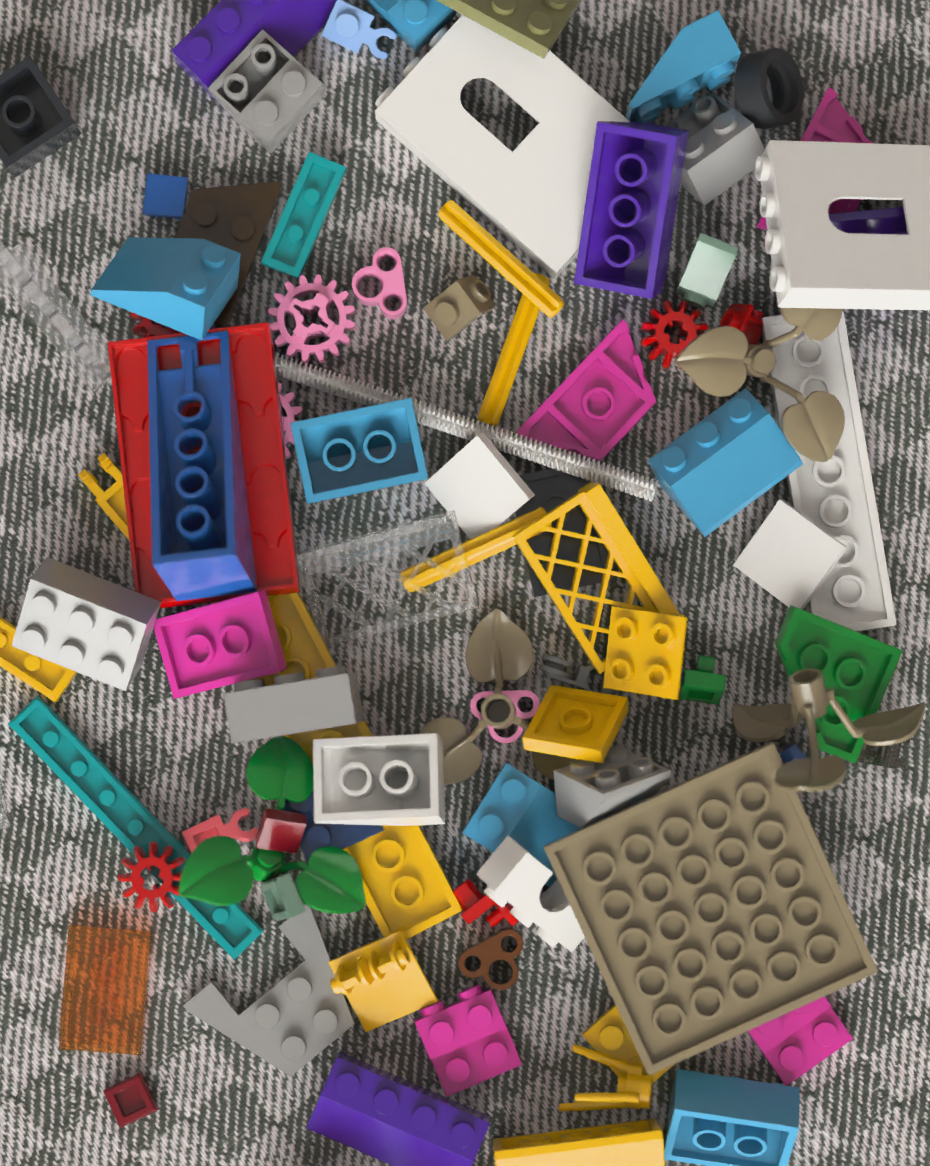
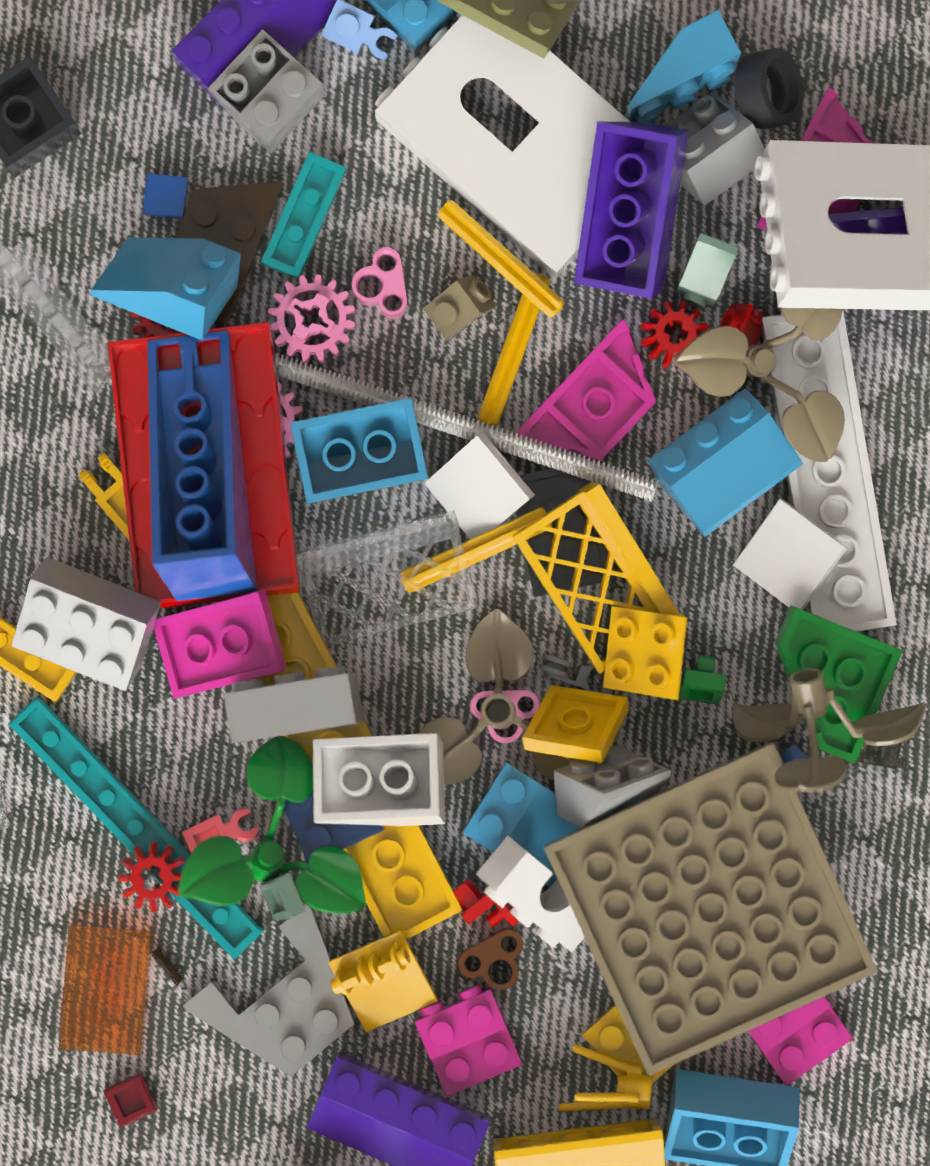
(170, 970): none -> dark brown leg
(281, 830): dark red tile -> none

